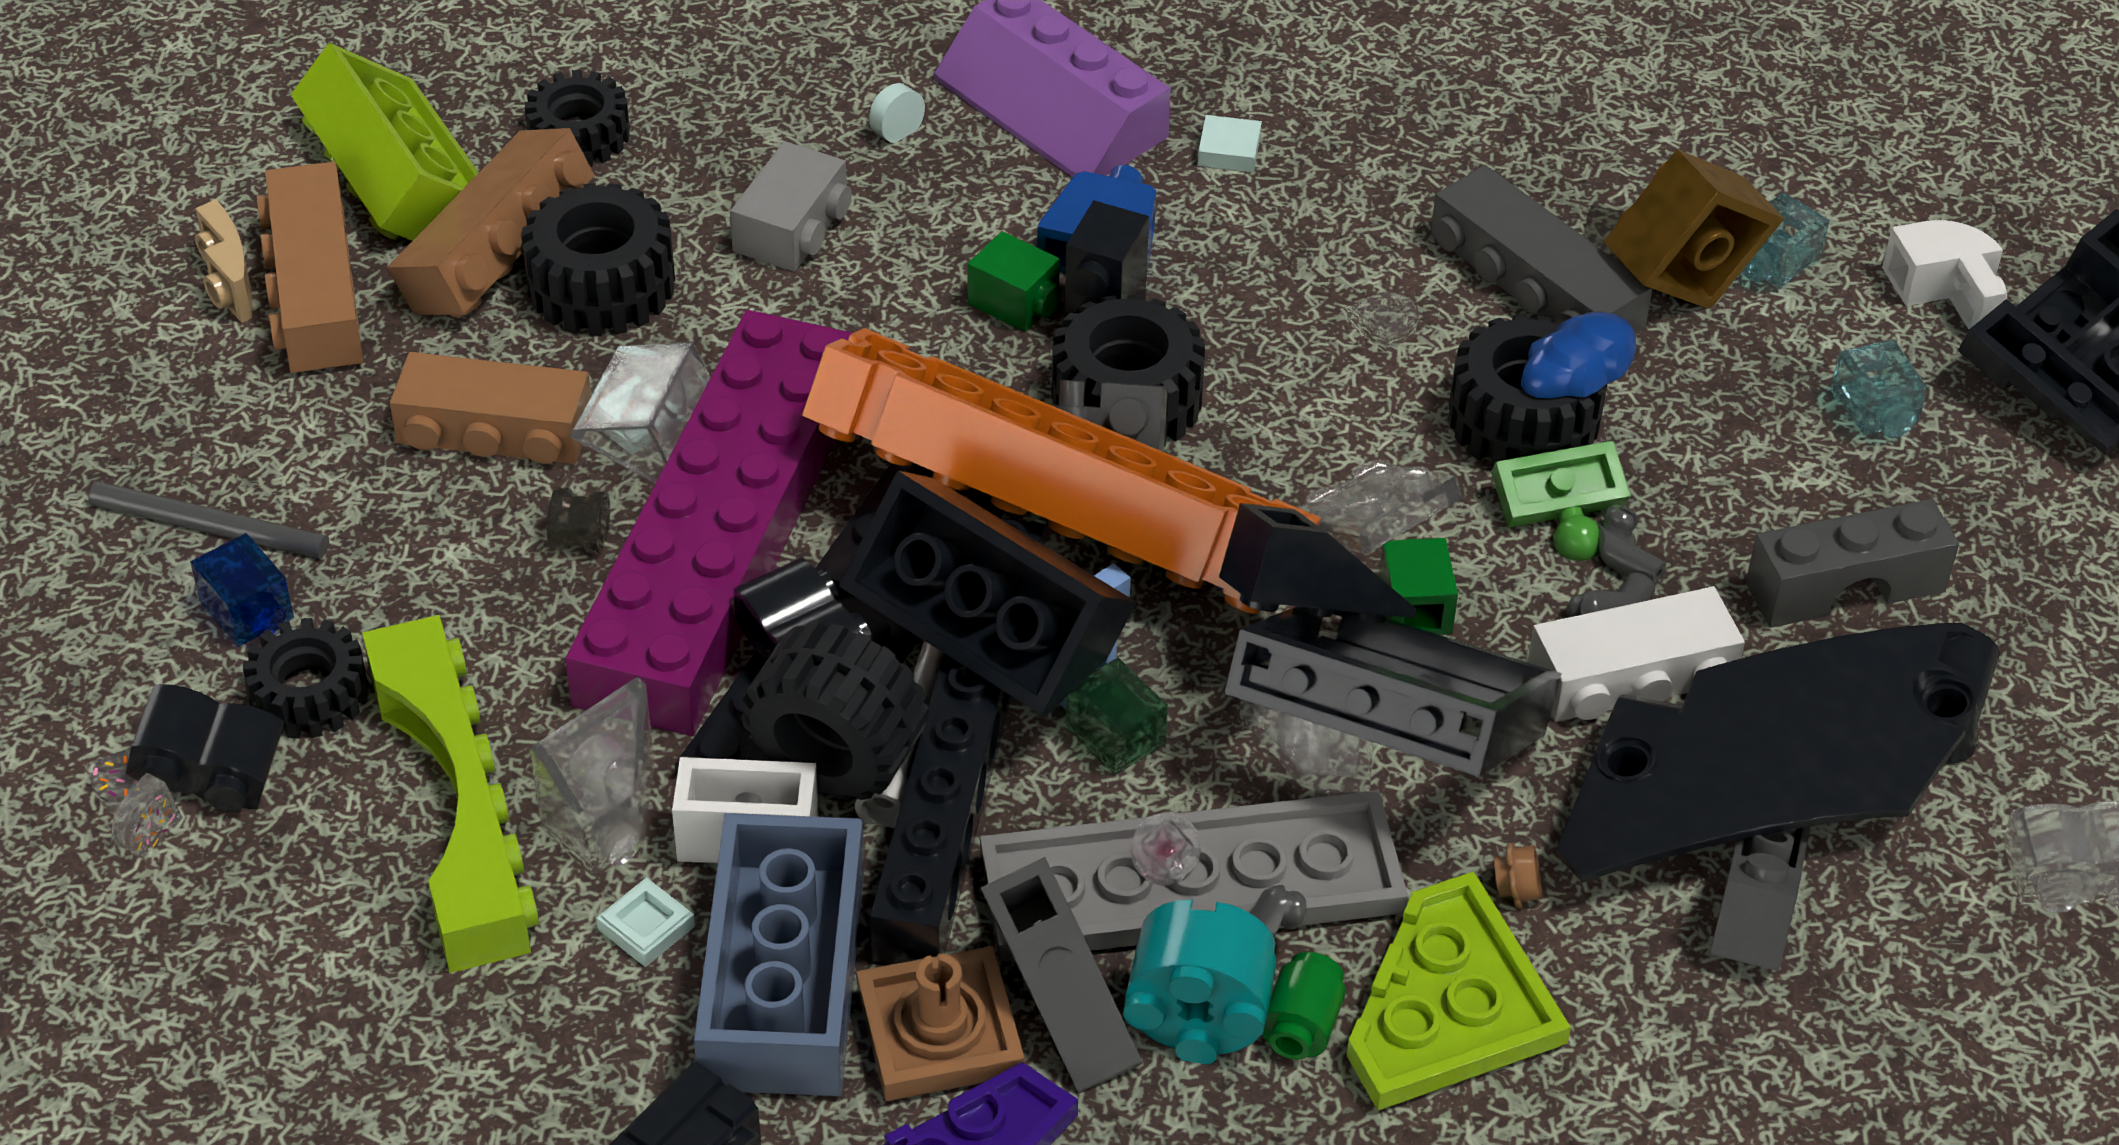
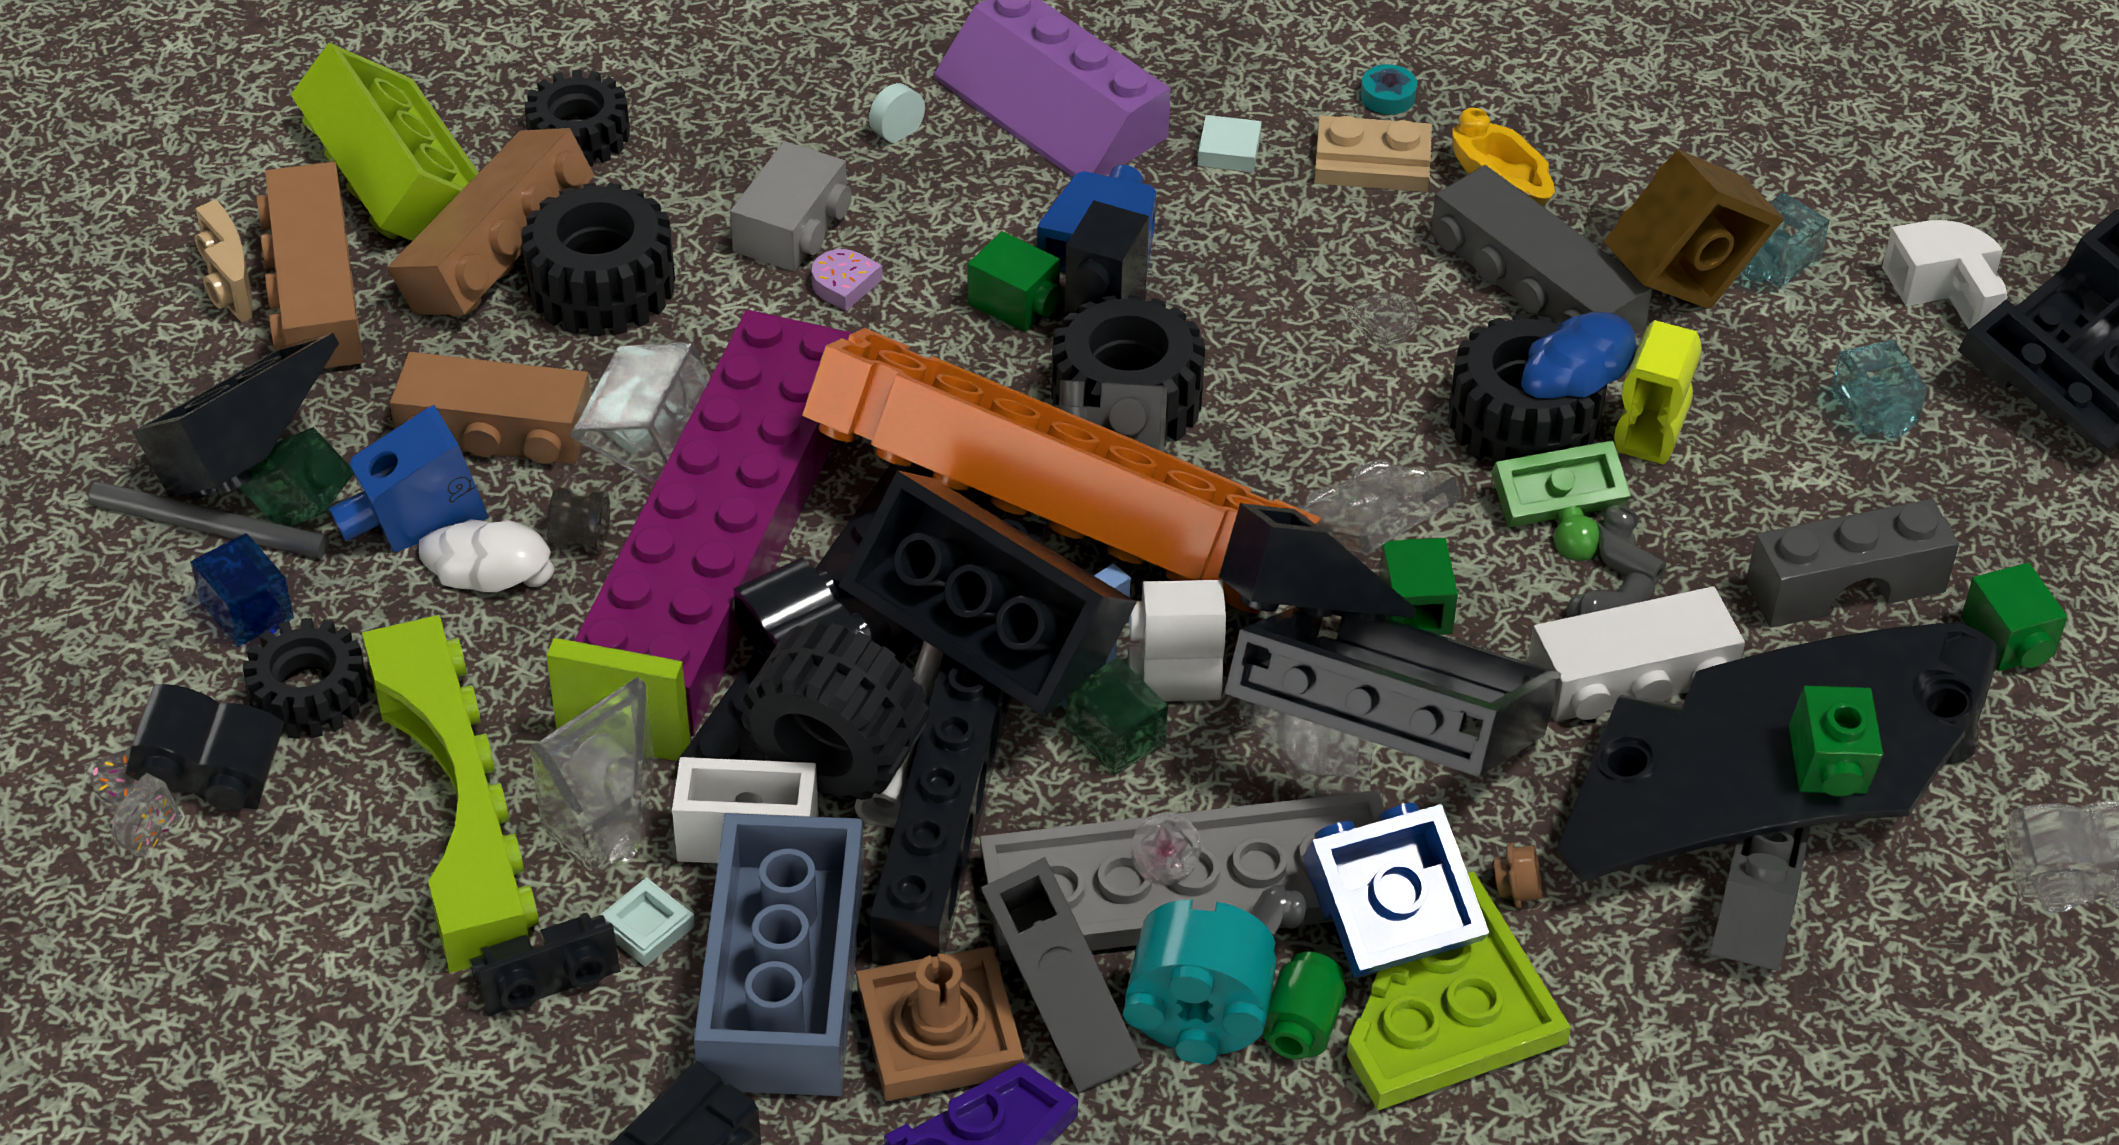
(235, 423): none -> black slope
(298, 479): none -> clear green brick
(410, 484): none -> blue torso
(487, 555): none -> white arm
(572, 956): none -> black hinge
(589, 673): none -> lime plate
(844, 277): none -> lavender tile
(1180, 639): none -> white brick
(1373, 153): none -> tan plate
(1388, 89): none -> teal tile
(1394, 888): none -> plate
(1504, 151): none -> yellow arm
(1658, 392): none -> neon yellow brick
(1835, 740): none -> green brick
(2016, 614): none -> green brick

